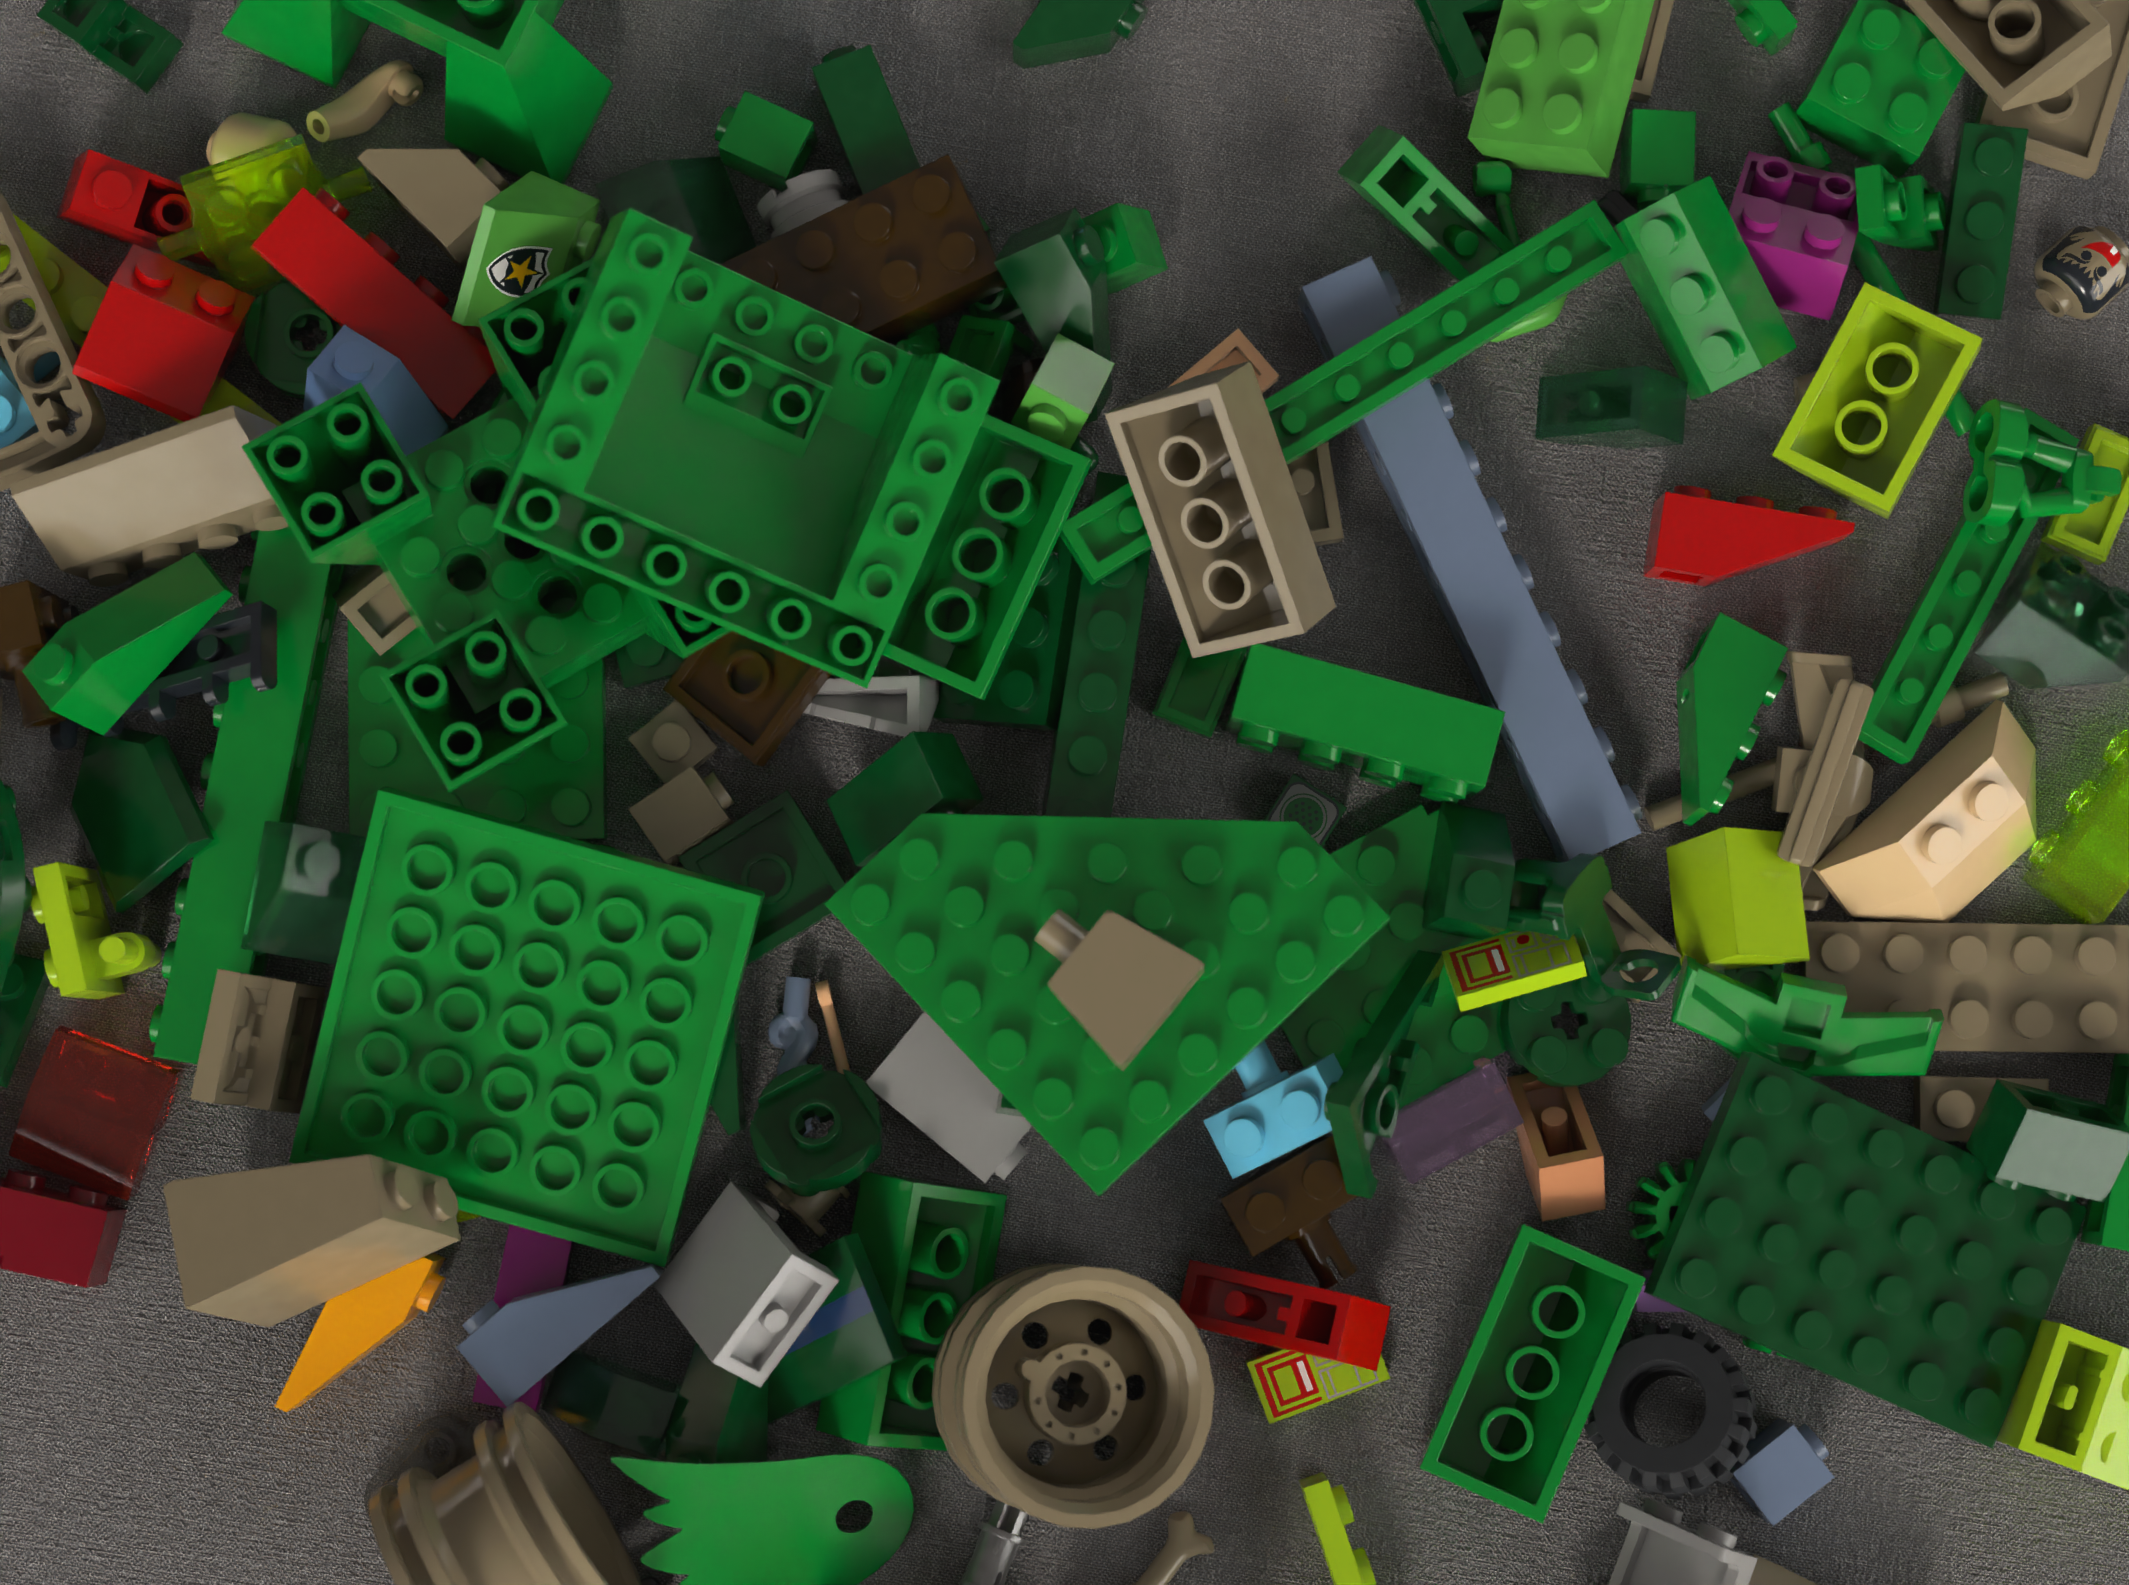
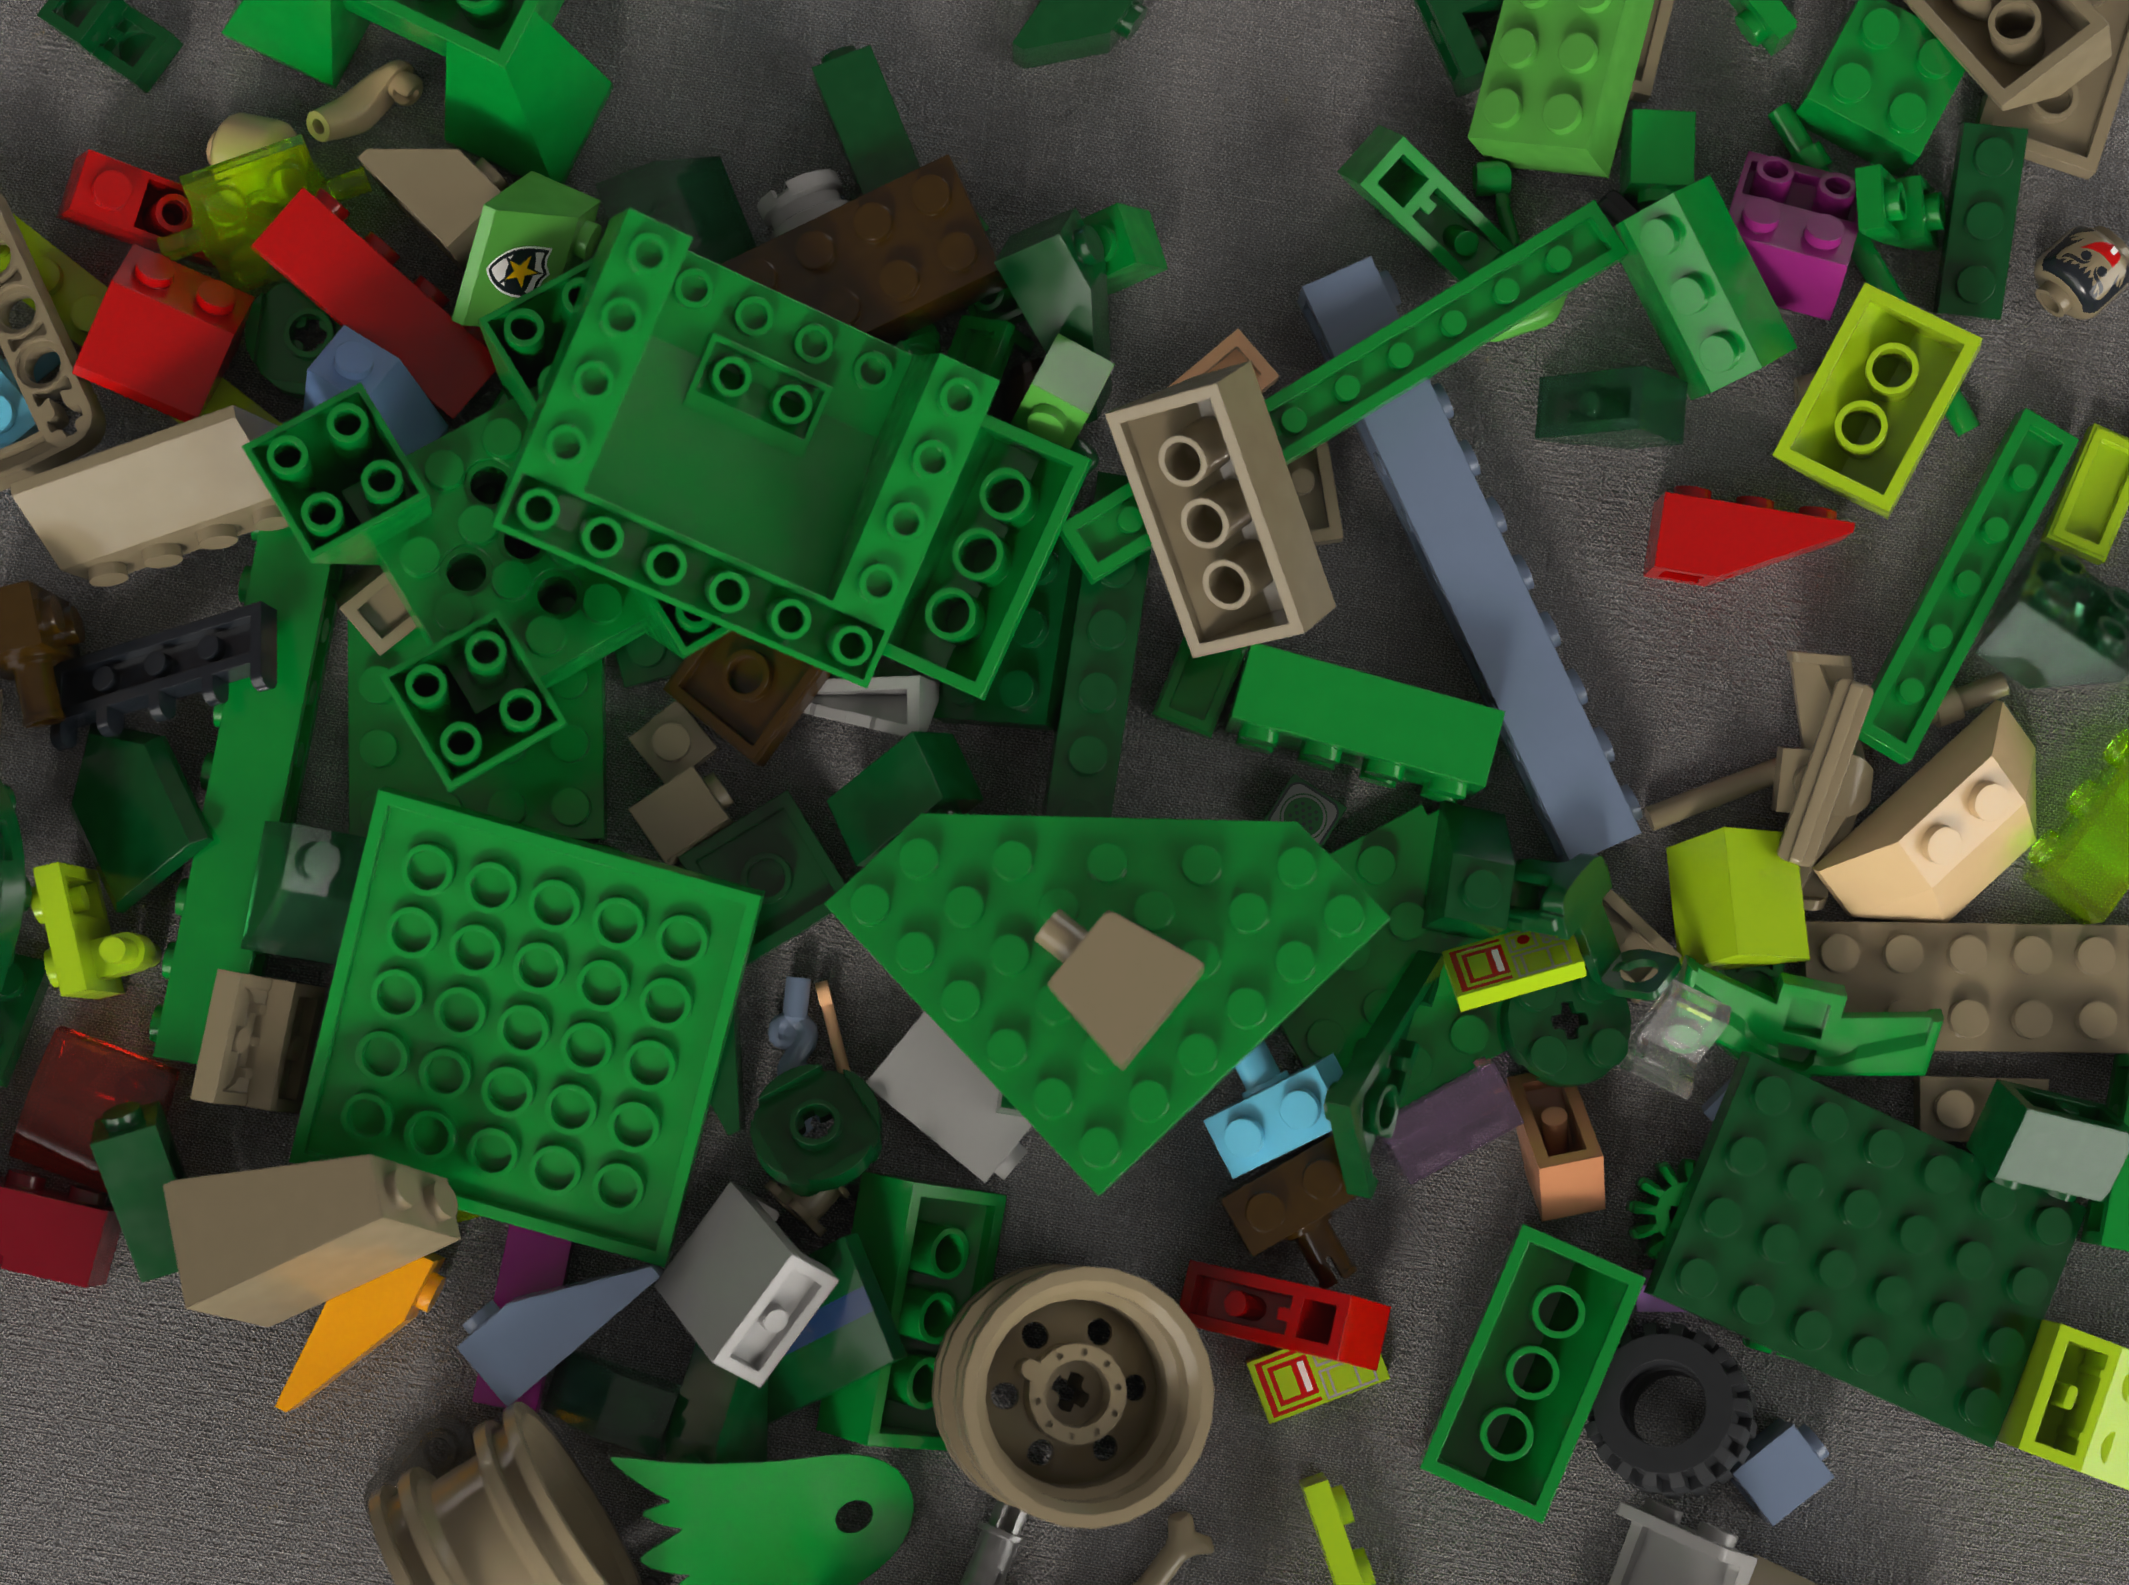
(122, 645): green slope -> none
(135, 1162): none -> dark green brick
(765, 141): green brick -> none
(1675, 1038): none -> clear slope
(1717, 701): green slope -> none
(1998, 482): green piece -> none

